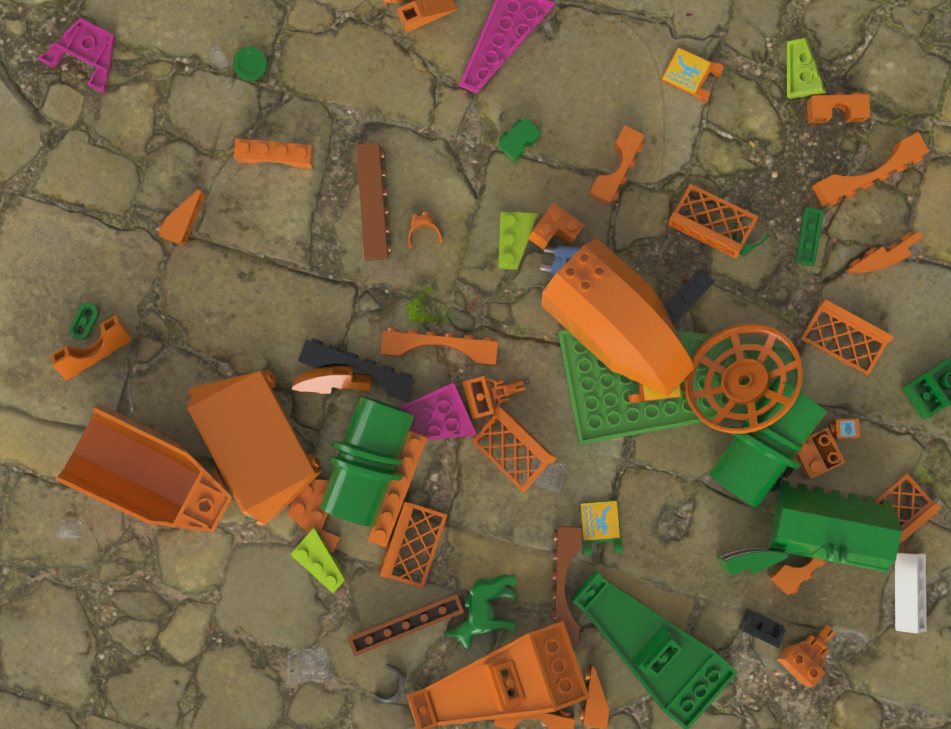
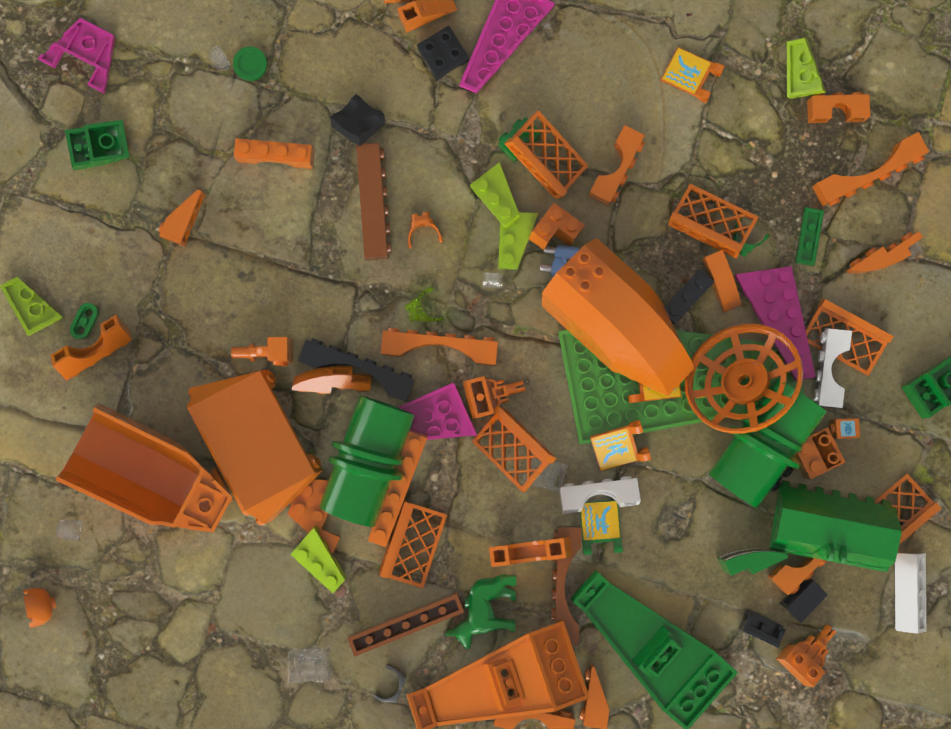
(29, 308): none -> lime wing
(38, 606): none -> orange cylinder
(97, 144): none -> green slope
(278, 350): none -> orange brick
(357, 120): none -> black brick
(442, 52): none -> black brick
(492, 280): none -> clear brick
(496, 195): none -> lime wing
(530, 551): none -> orange arch
(538, 168): none -> orange fence
(618, 447): none -> flag
(623, 491): none -> white arch
(724, 284): none -> orange slope
(778, 307): none -> dark pink wing
(804, 600): none -> black hinge
(828, 391): none -> white arch

